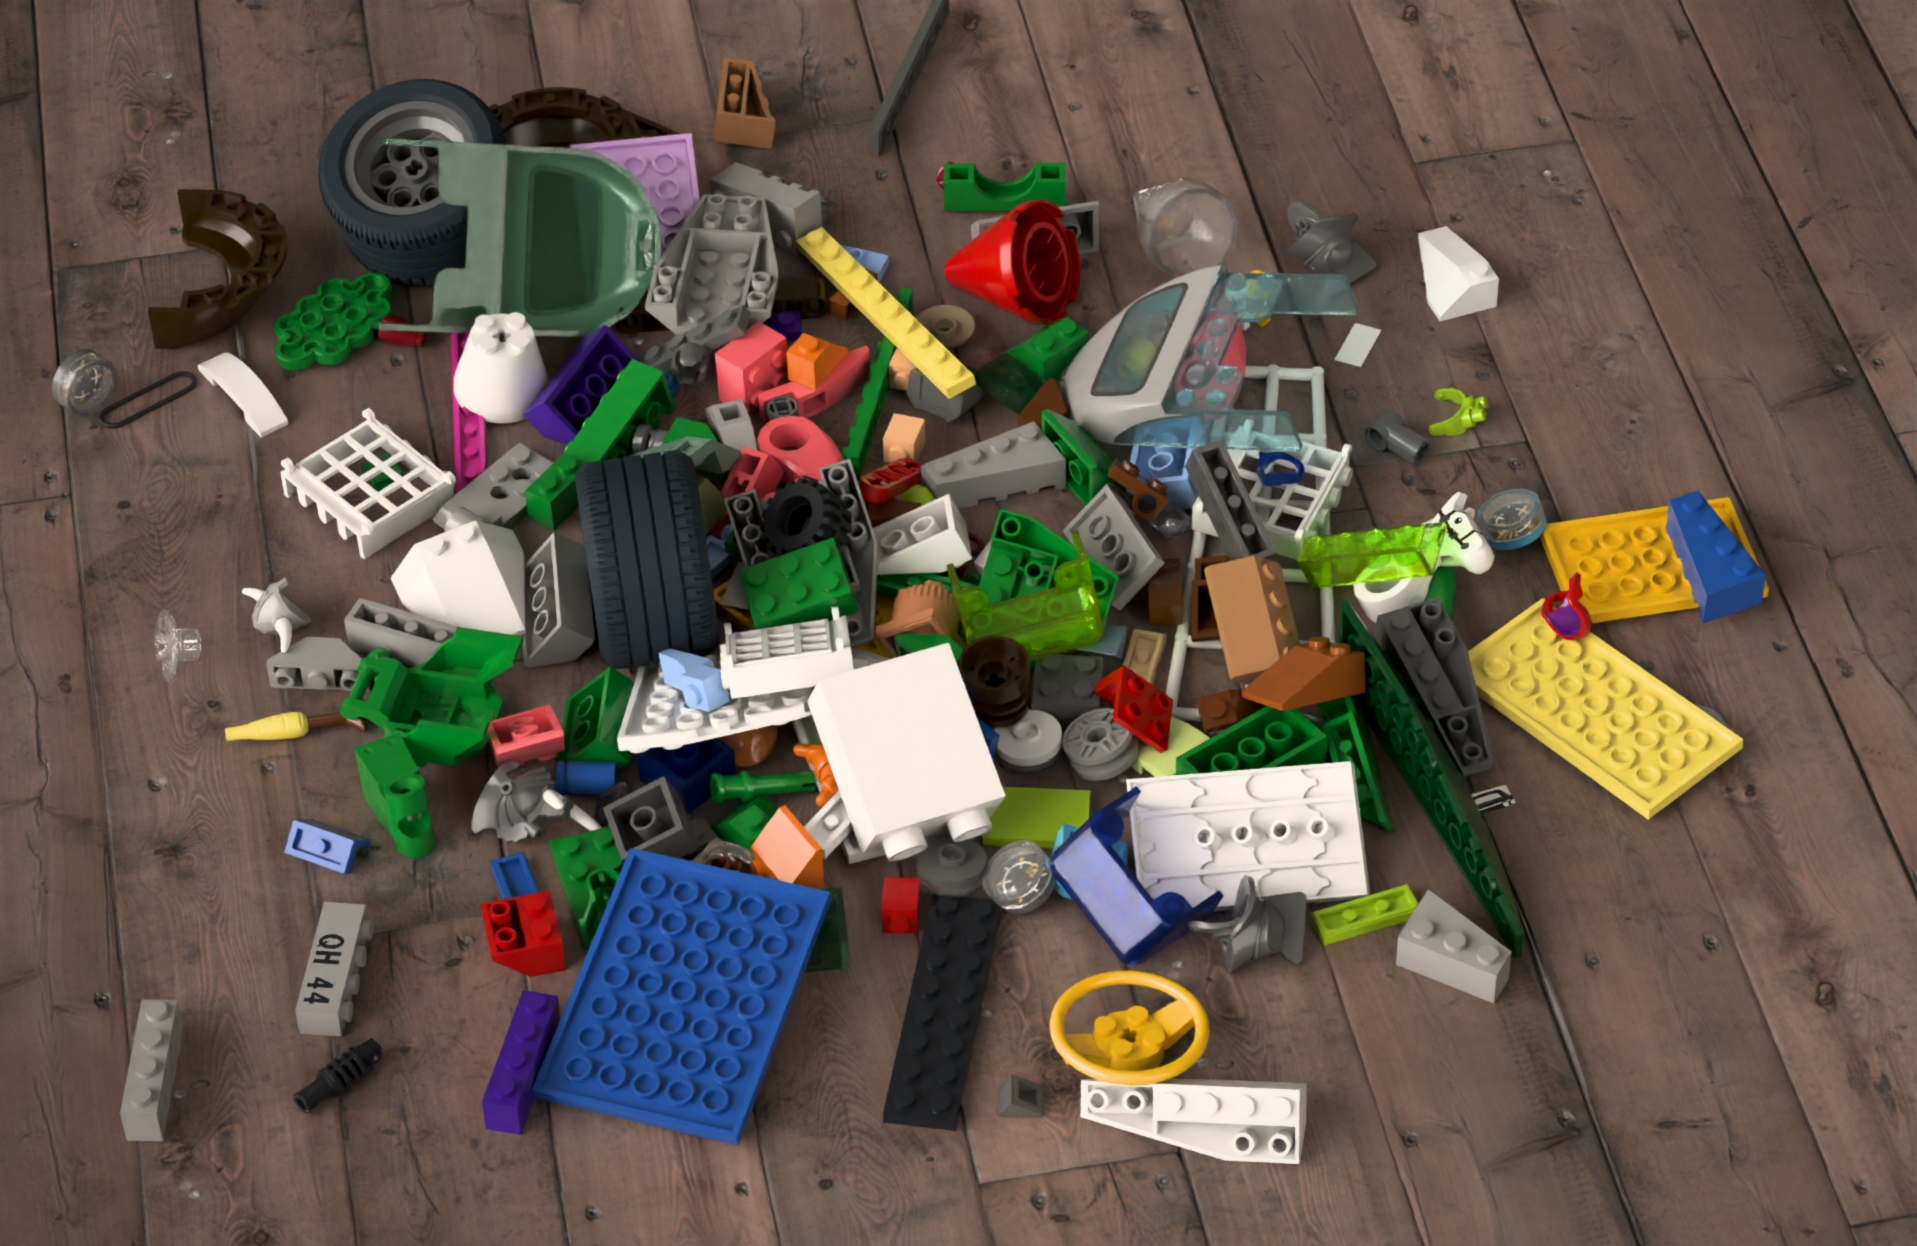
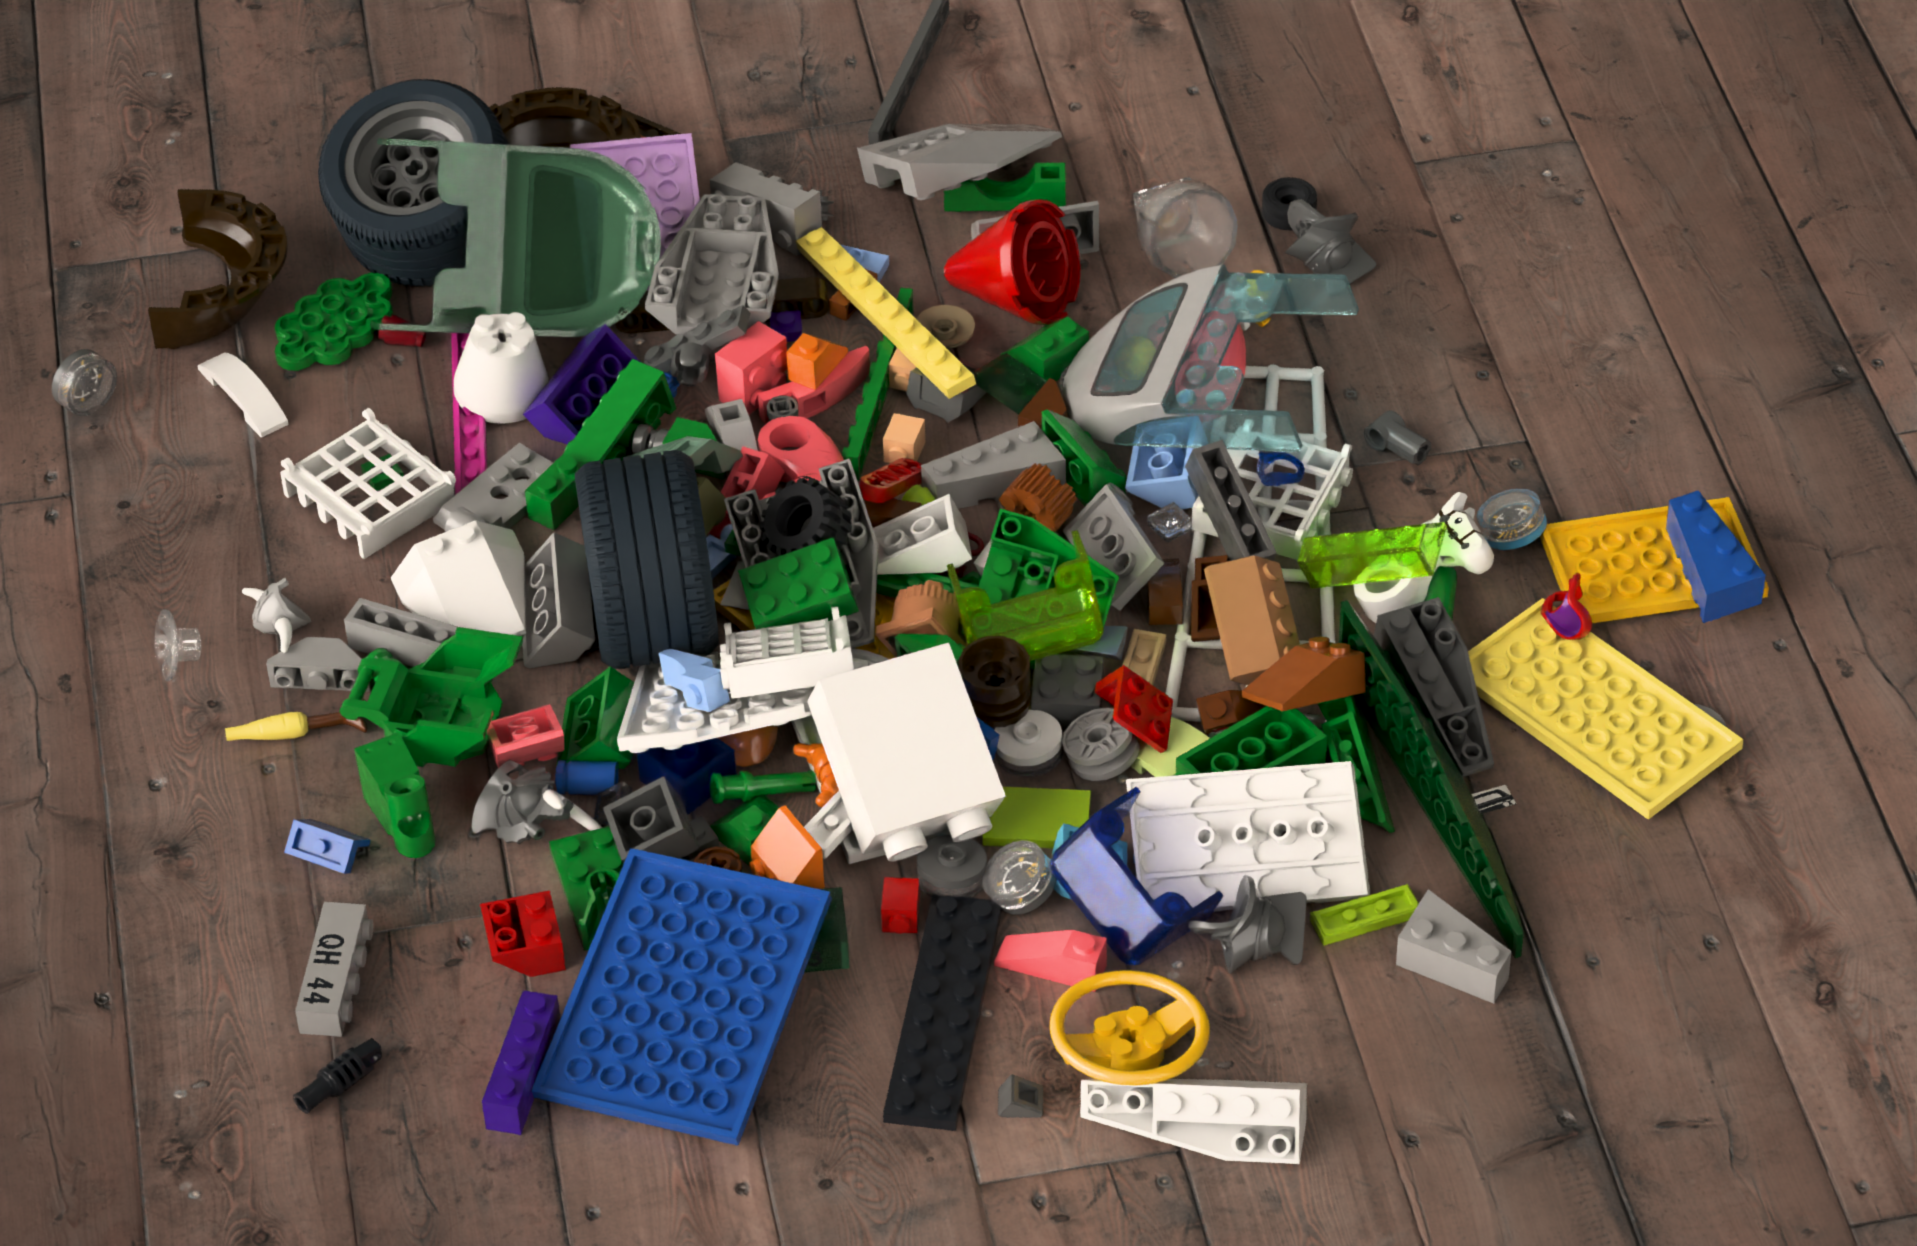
(144, 390): black piece -> none
(151, 1070): light grey brick -> none
(514, 876): blue tile -> none
(719, 848): clear cap -> none
(741, 107): medium nougat wedge -> none
(949, 155): none -> light grey wedge
(1040, 497): none -> dark orange brick
(1054, 955): none -> coral slope
(1128, 476): reddish brown plate -> none
(1281, 192): none -> black tyre
(1357, 345): white sticker -> none
(1455, 275): white wedge -> none
(1469, 414): lime helmet -> none

